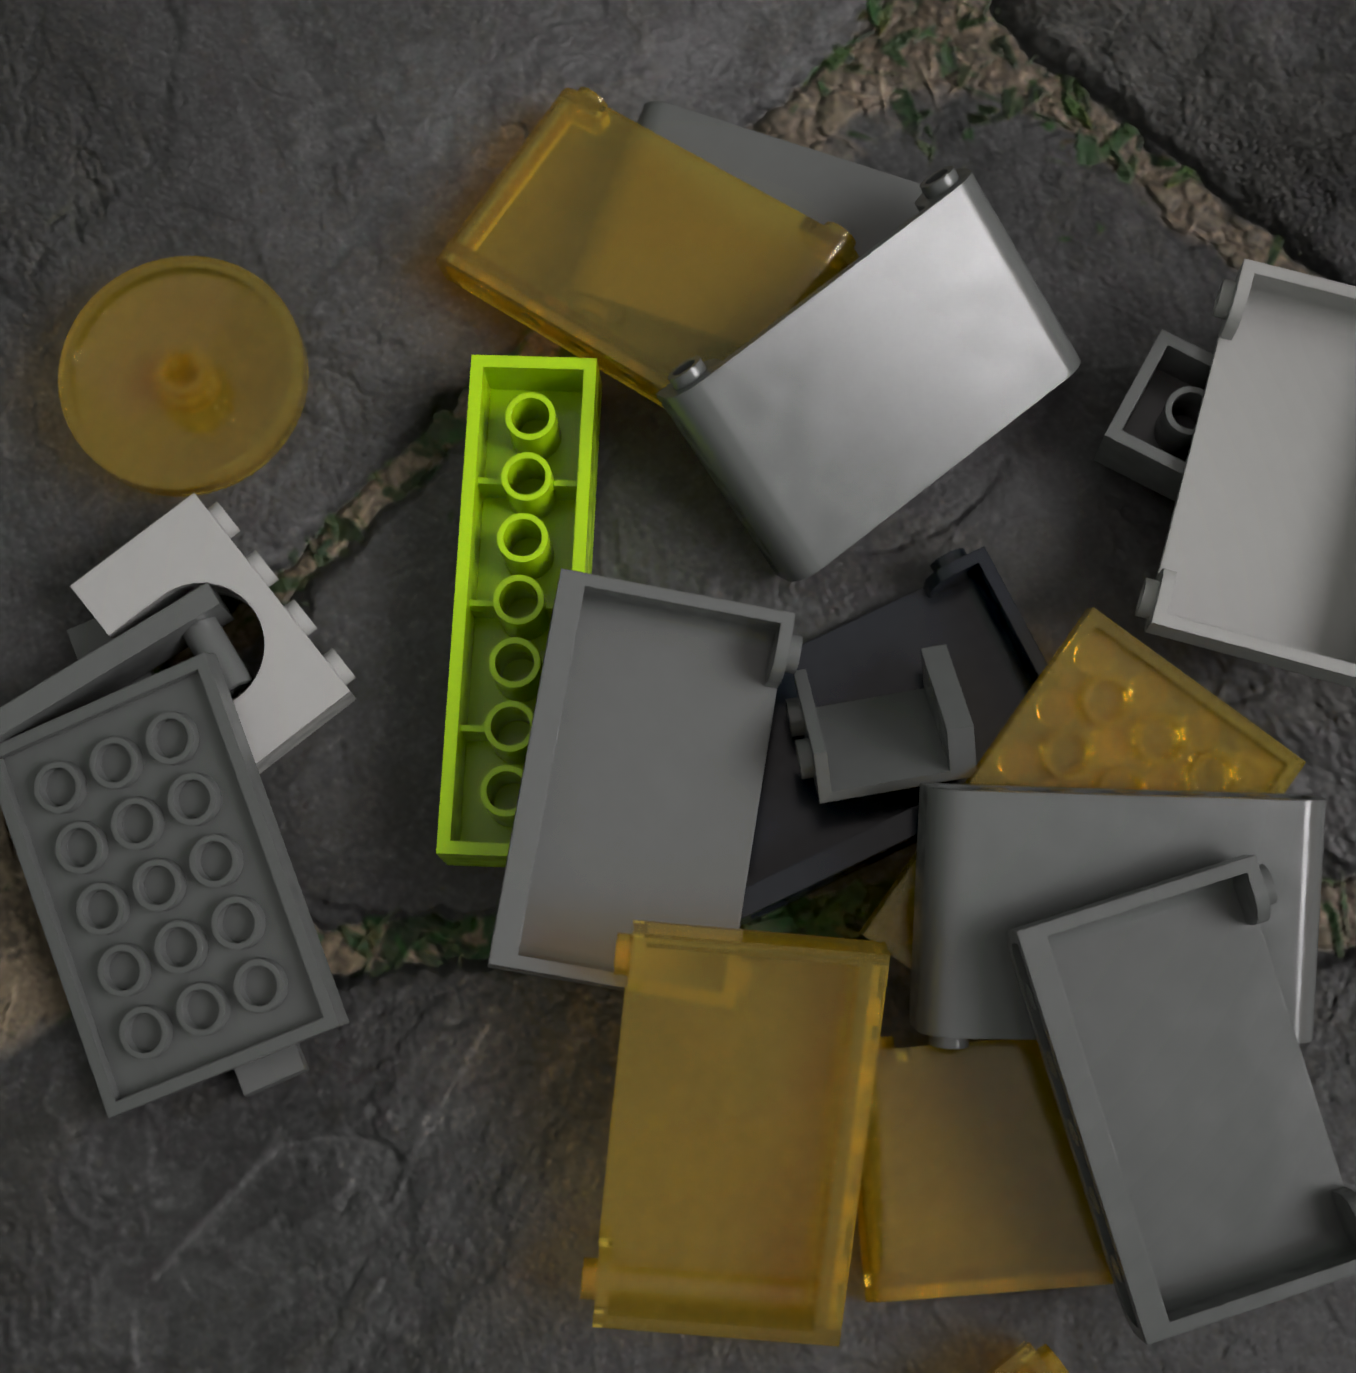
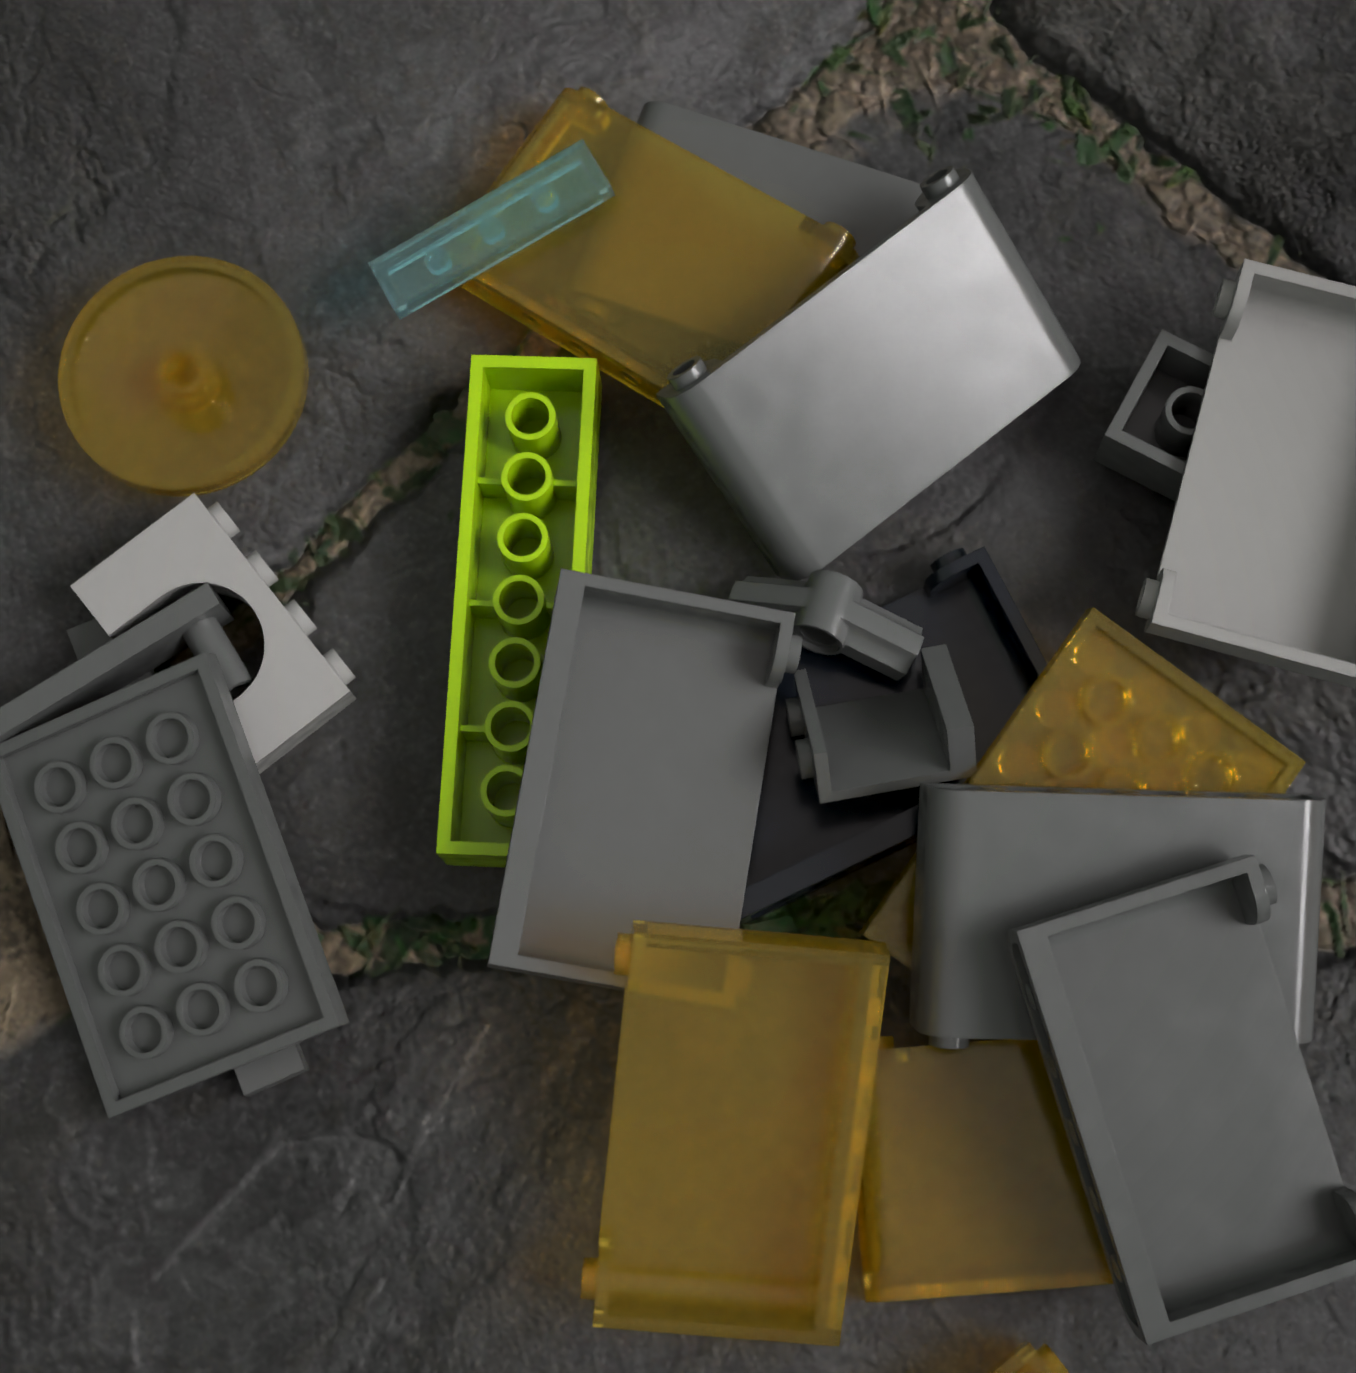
(491, 229): none -> clear light blue tile
(838, 619): none -> dark grey piece

